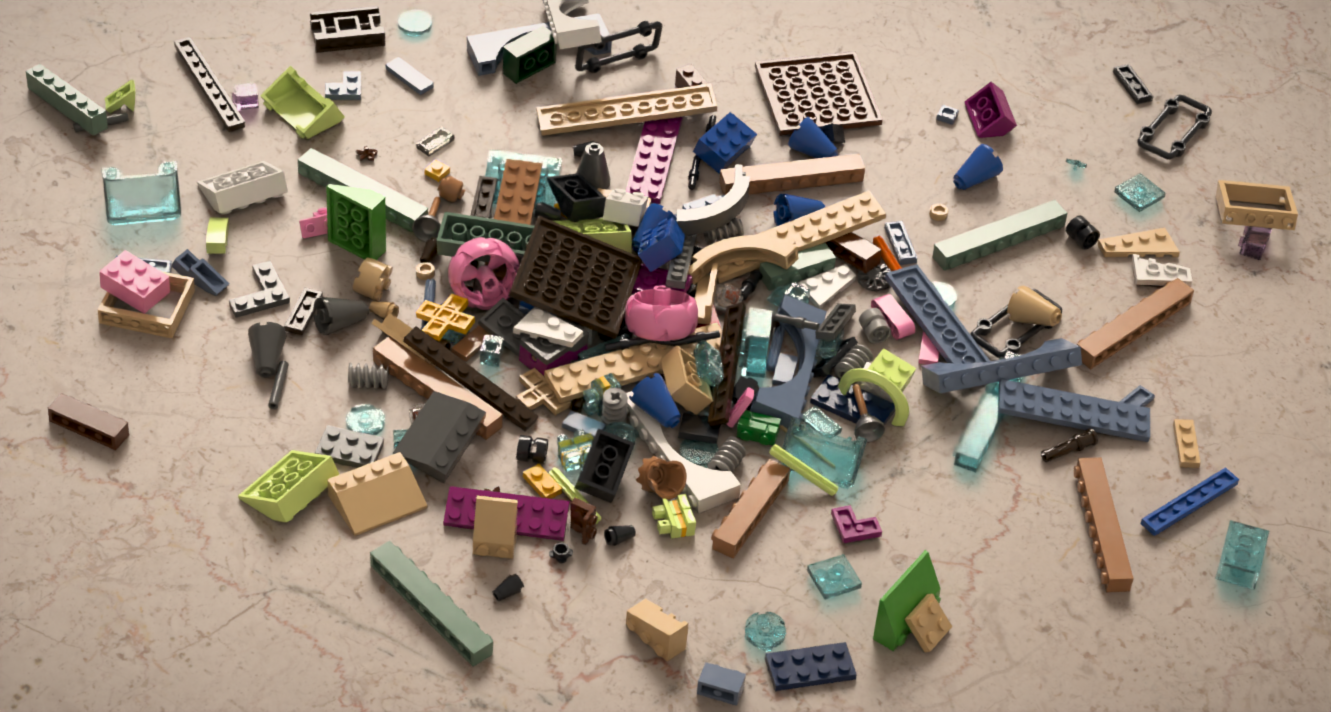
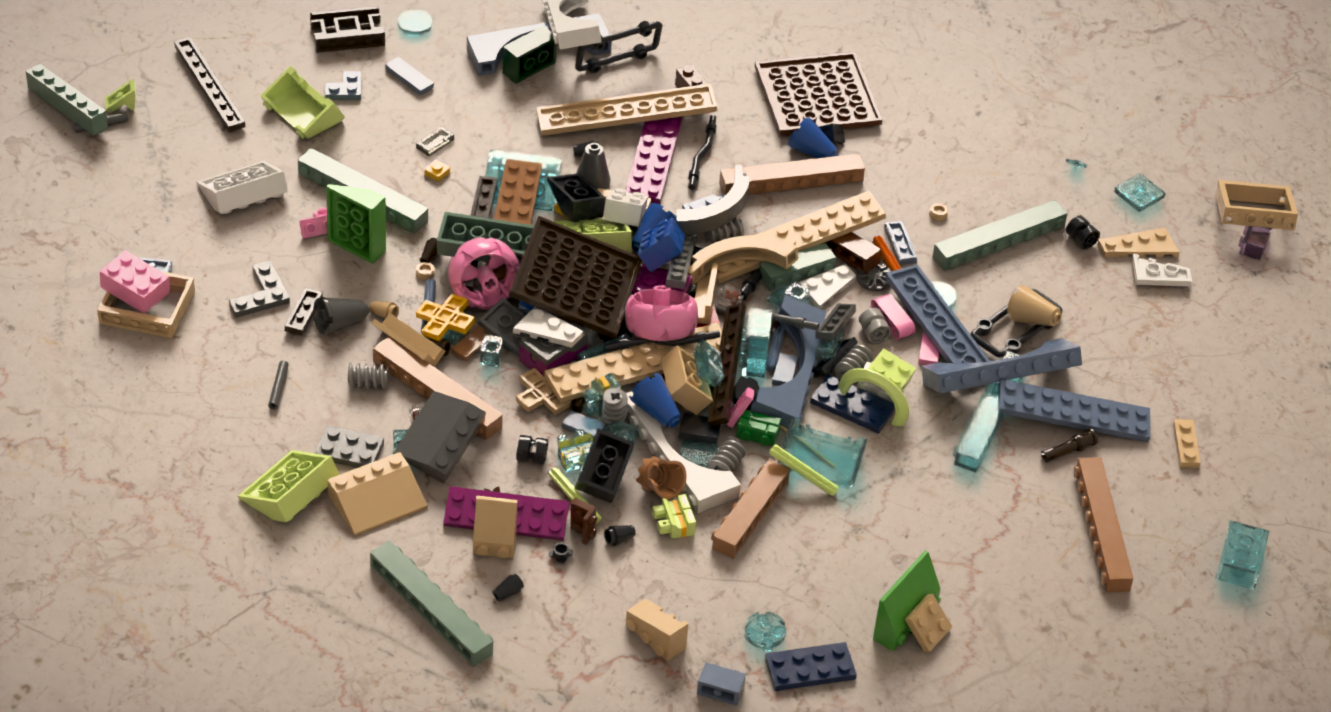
(88, 421): brick -> none
(142, 196): clear light blue windscreen -> none
(203, 273): sand blue slope -> none
(217, 235): yellowish green slope -> none
(245, 96): brick -> none
(266, 346): dark grey cone -> none
(365, 419): clear light blue tile -> none
(367, 153): reddish brown plant -> none
(372, 279): tan brick -> none
(428, 225): flat silver piece -> none
(451, 189): medium nougat head -> none
(470, 378): dark brown plate -> none
(542, 482): yellow plate -> none
(547, 211): black cone -> none
(724, 142): blue brick -> none
(793, 207): blue cone -> none
(820, 421): clear light blue tile -> none
(834, 576): clear light blue plate -> none
(853, 529): magenta plate -> none
(867, 426): flat silver piece -> none
(947, 114): sand blue tile -> none
(978, 168): blue cone -> none
(990, 112): magenta slope -> none
(1133, 84): black tile -> none
(1135, 322): brick -> none
(1139, 397): sand blue tile -> none
(1171, 107): black bar -> none
(1189, 501): blue plate -> none

